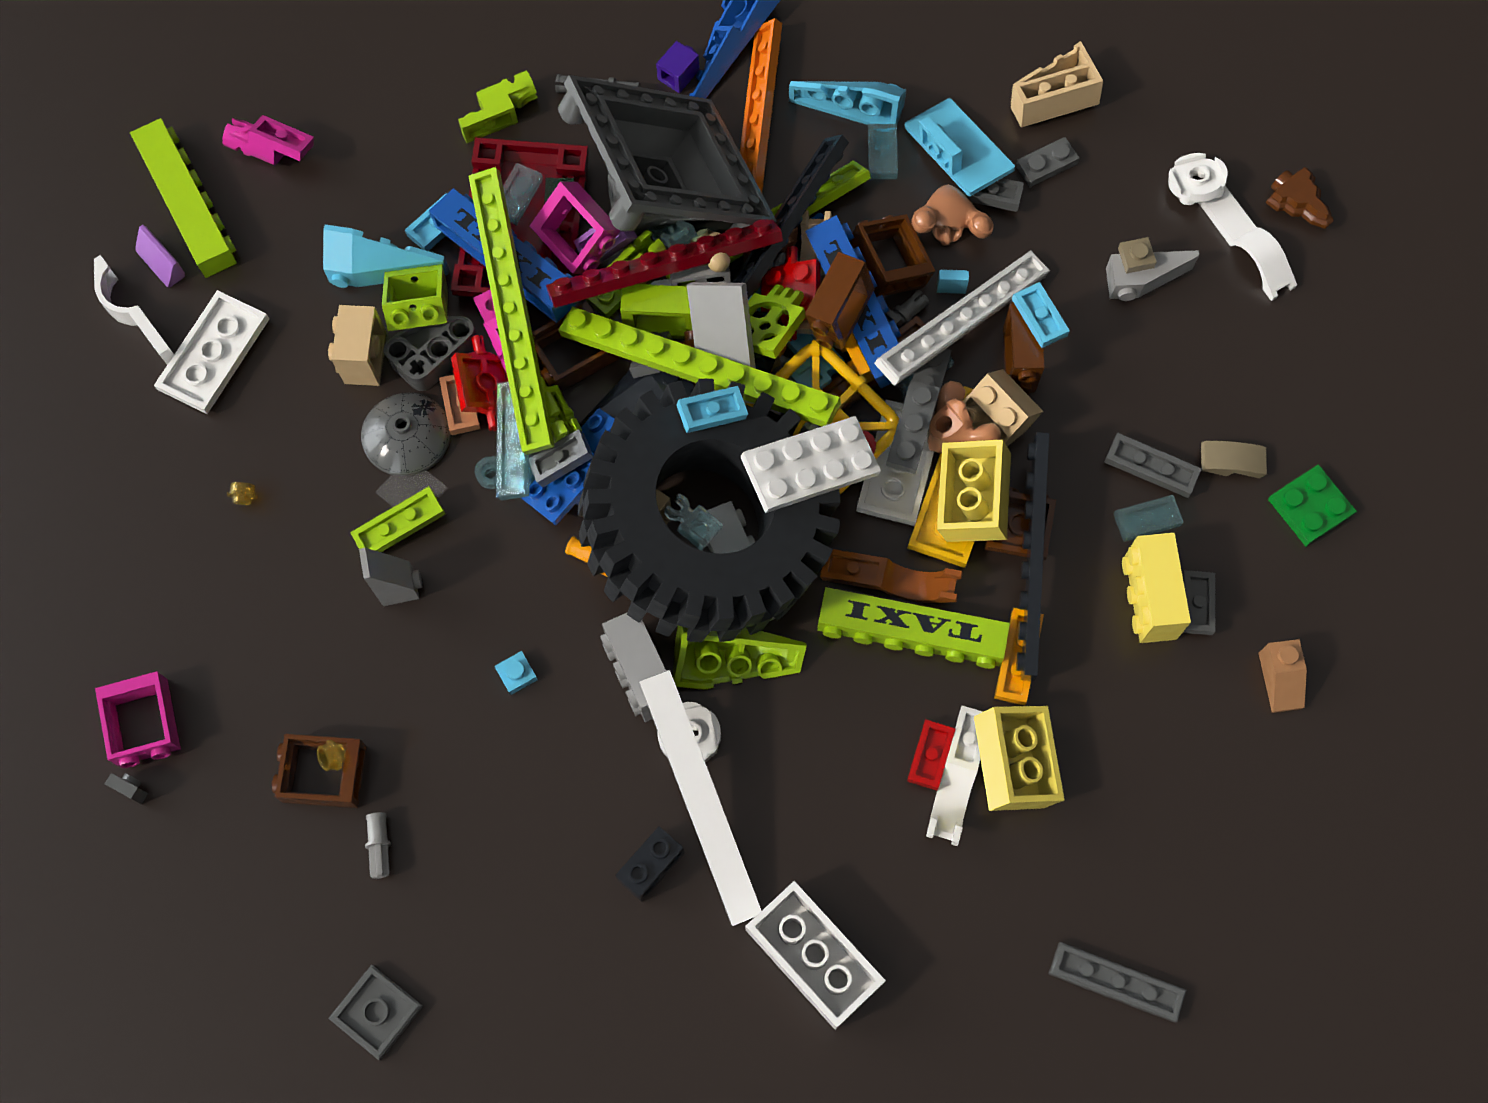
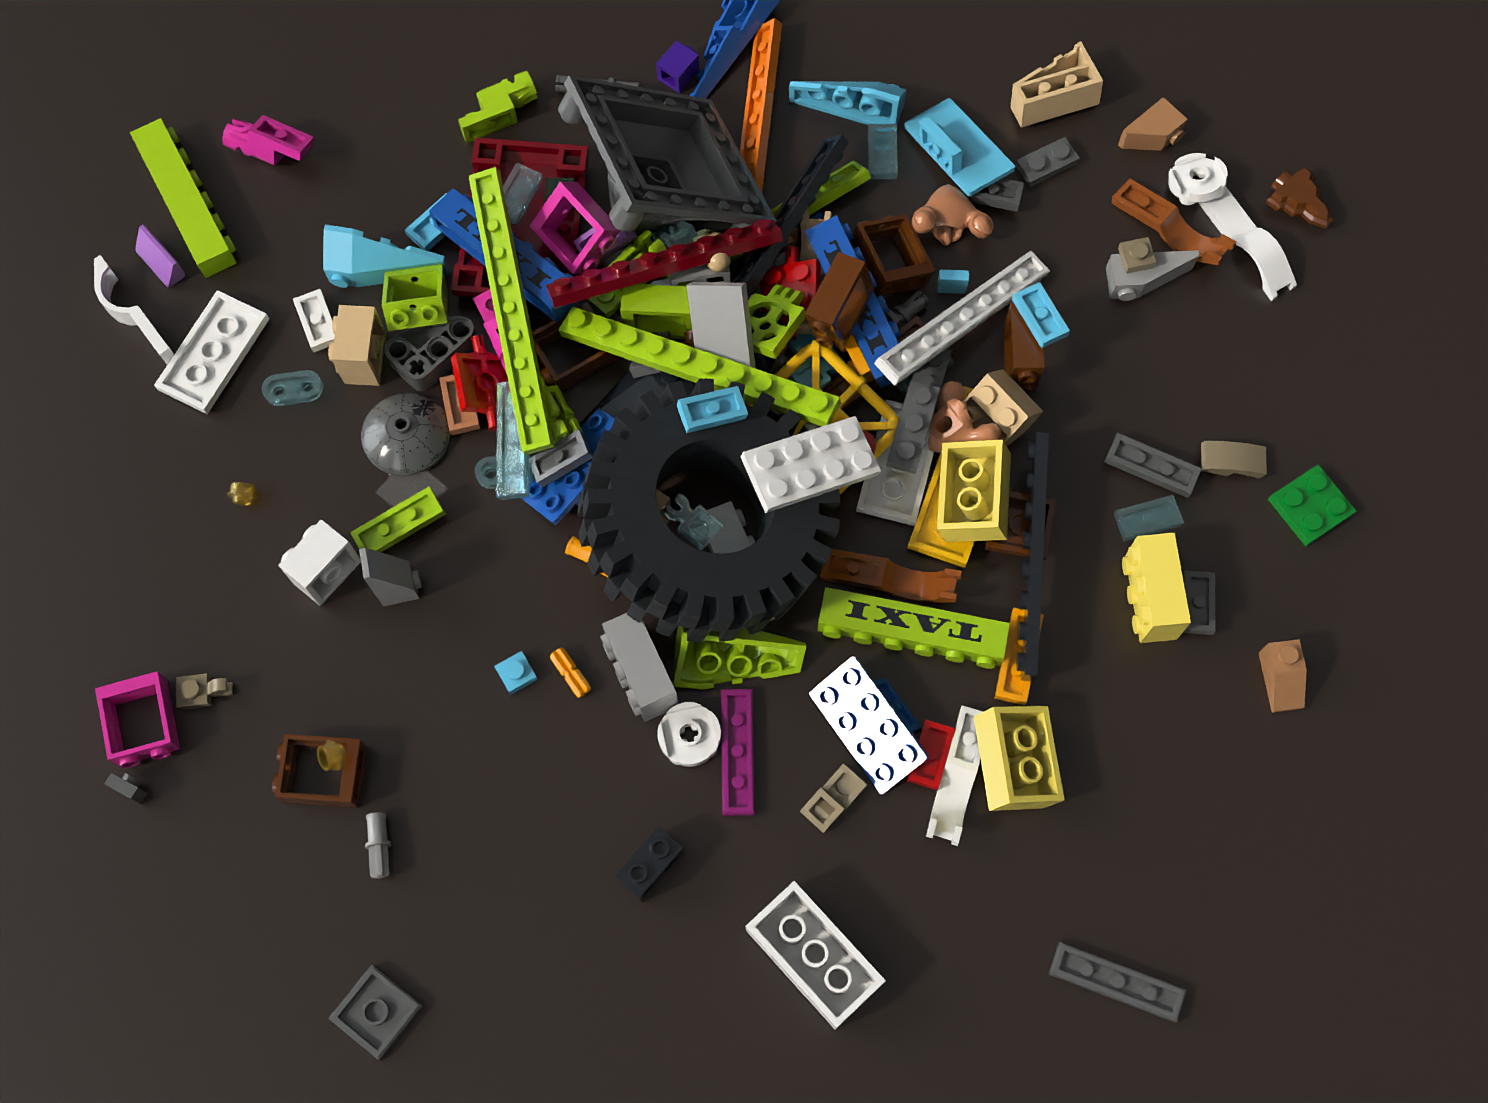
(197, 690): none -> dark tan plate
(293, 386): none -> clear light blue plate
(315, 319): none -> white plate
(319, 562): none -> white brick
(572, 676): none -> light orange piece
(700, 797): white tile -> none
(737, 752): none -> magenta tile
(834, 797): none -> dark tan slope
(871, 723): none -> bracket
(1154, 128): none -> medium nougat slope
(1166, 219): none -> dark orange piece

